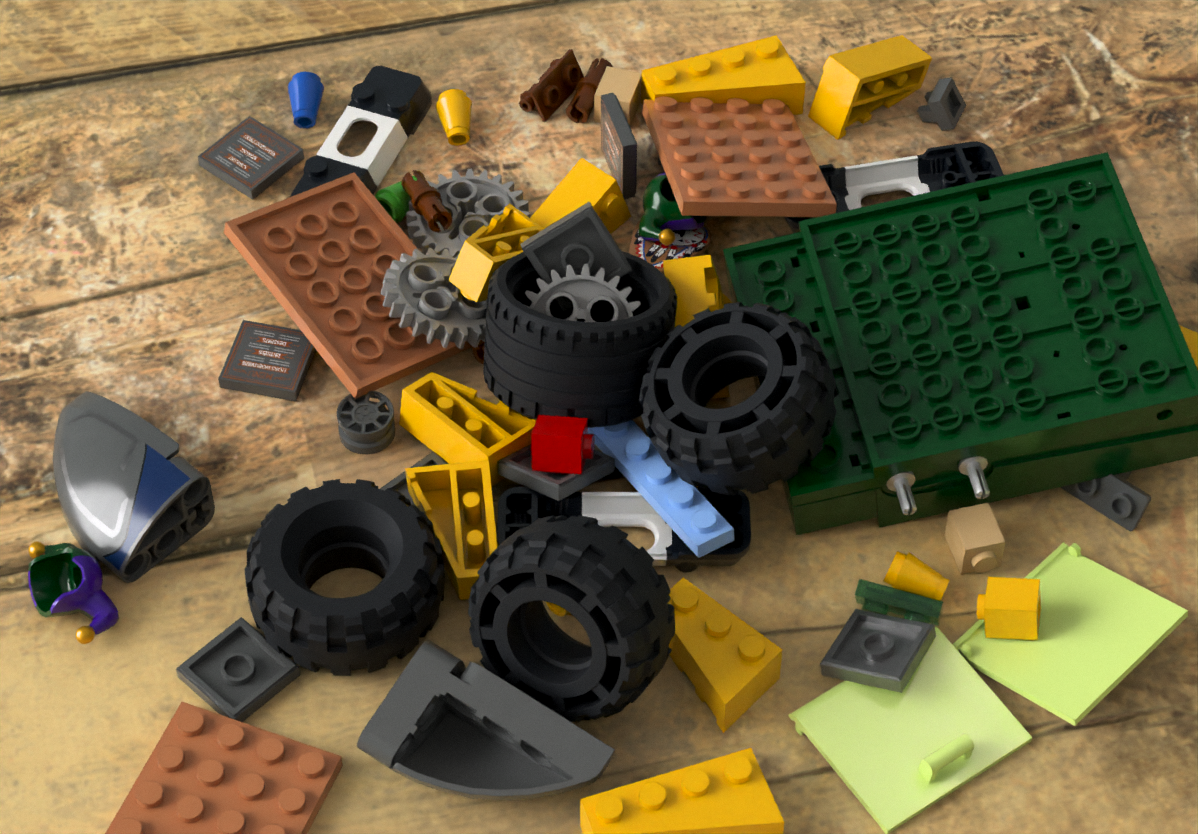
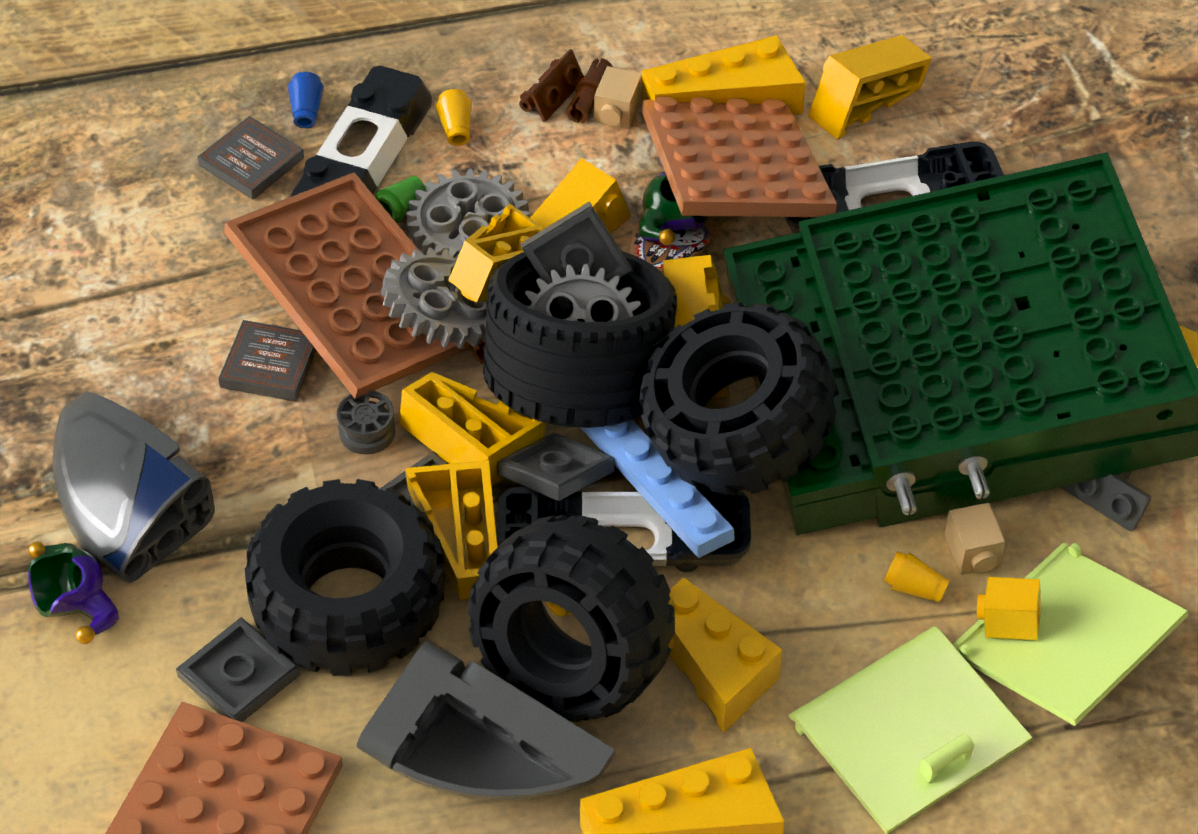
(426, 201): reddish brown pin -> none
(561, 444): red brick -> none
(618, 145): dark grey tile -> none
(878, 650): flat silver tile -> none
(885, 599): clear green plate -> none
(944, 105): dark grey tile -> none

